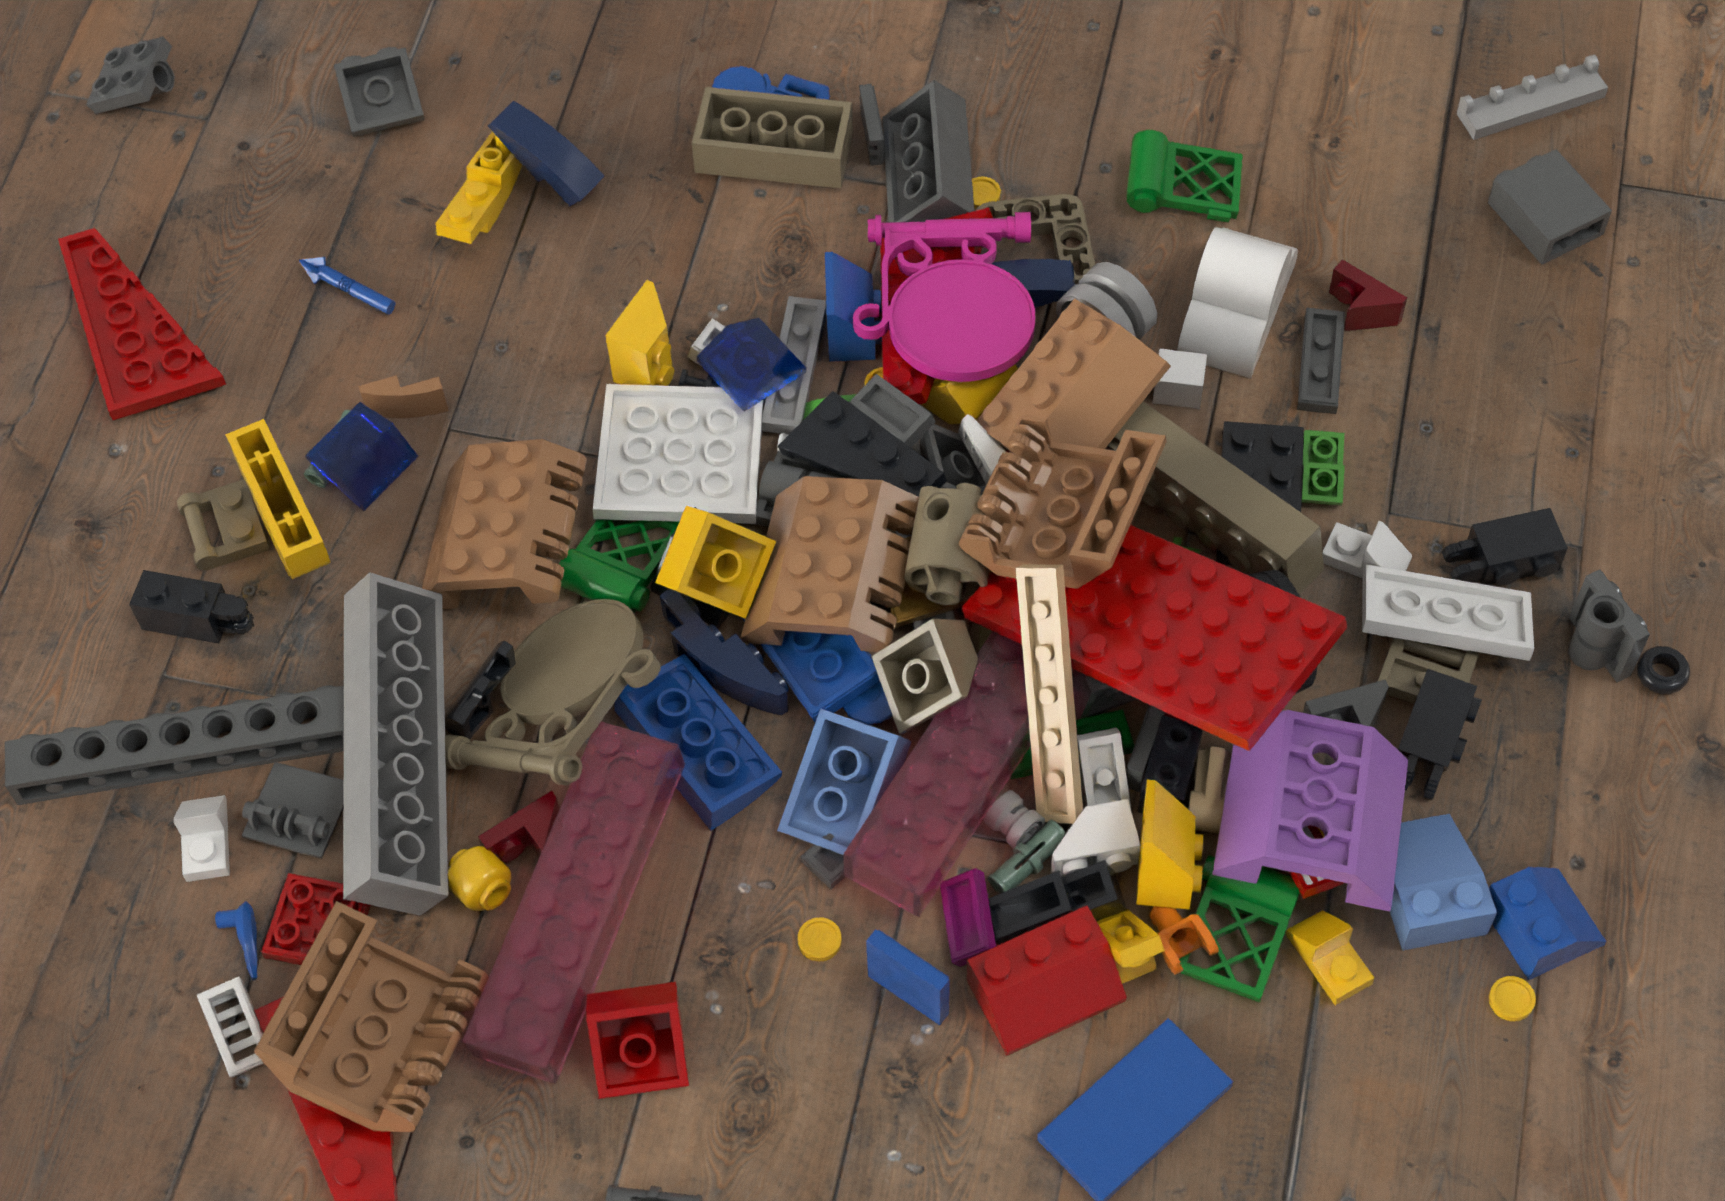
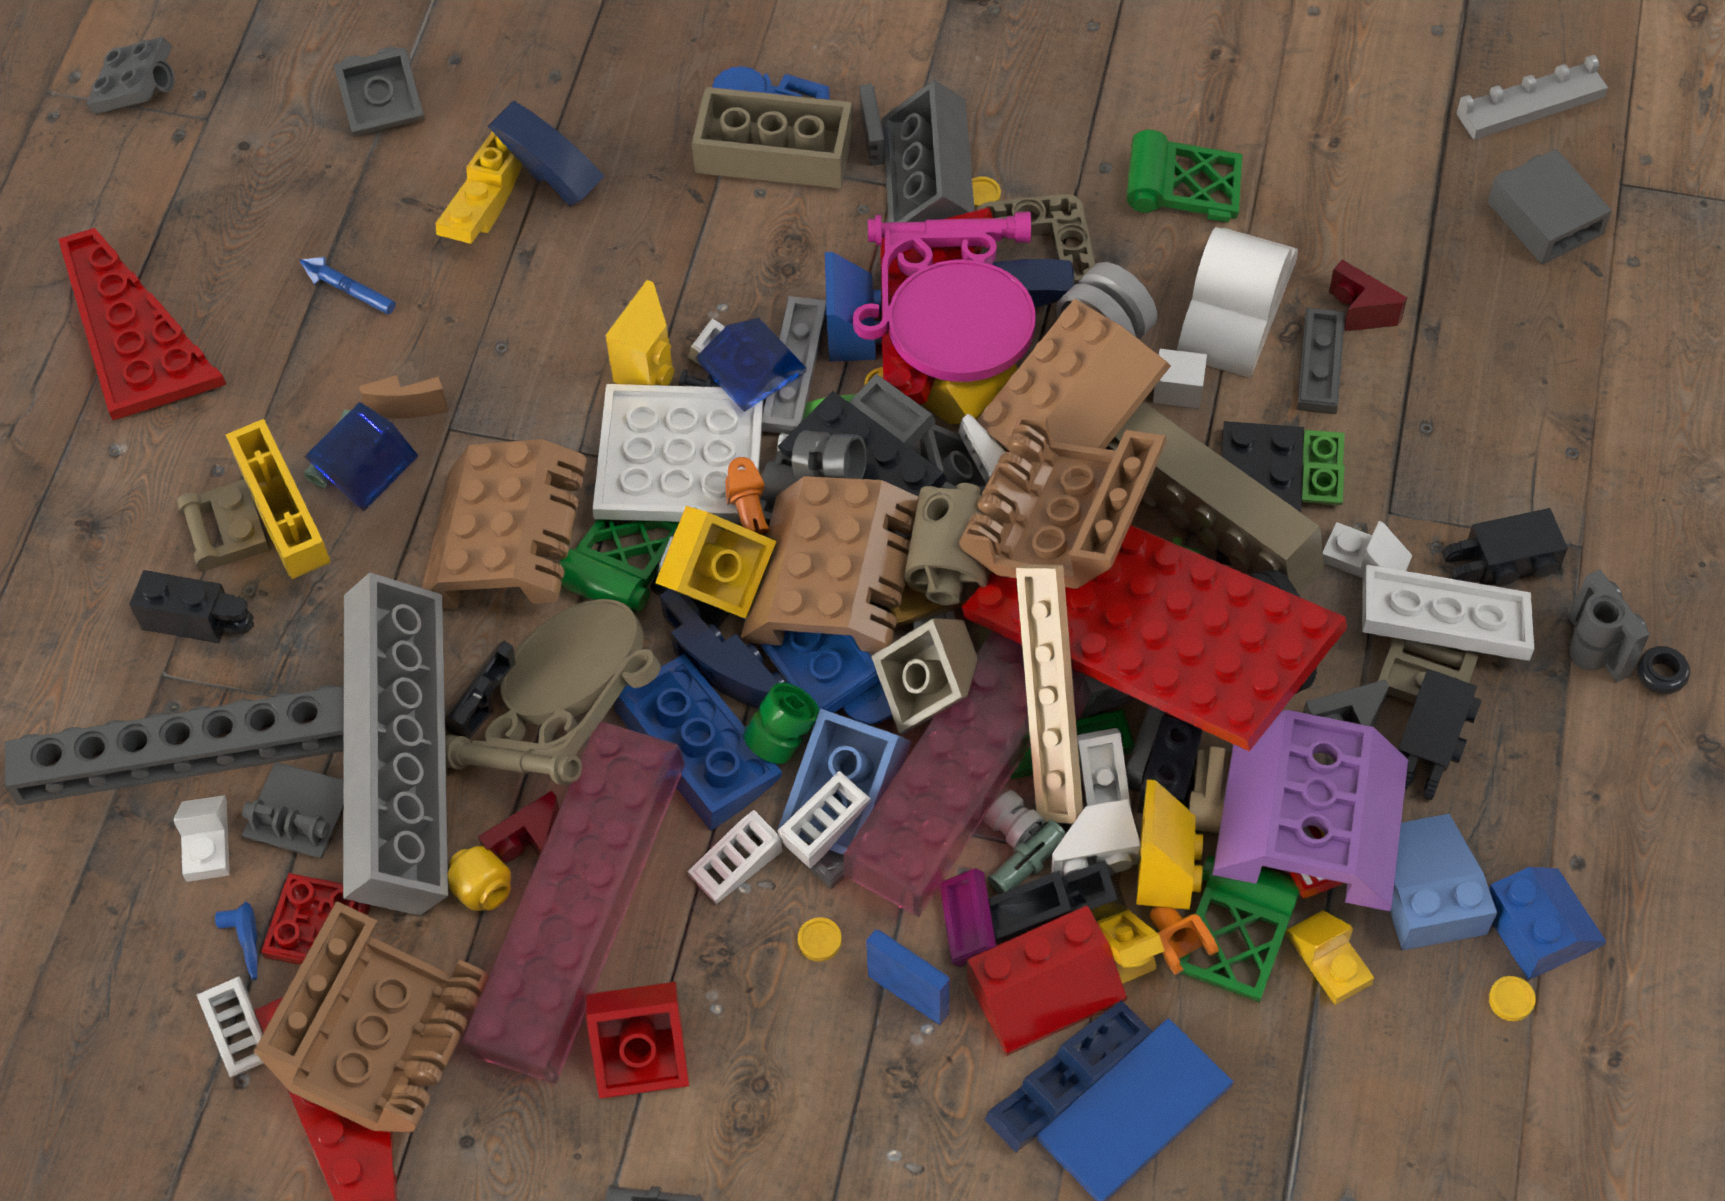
(739, 835): none -> white slope
(744, 490): none -> orange piece
(780, 723): none -> green wheel
(829, 456): none -> dark grey wheel
(834, 829): none -> white slope
(1067, 1075): none -> dark blue slope

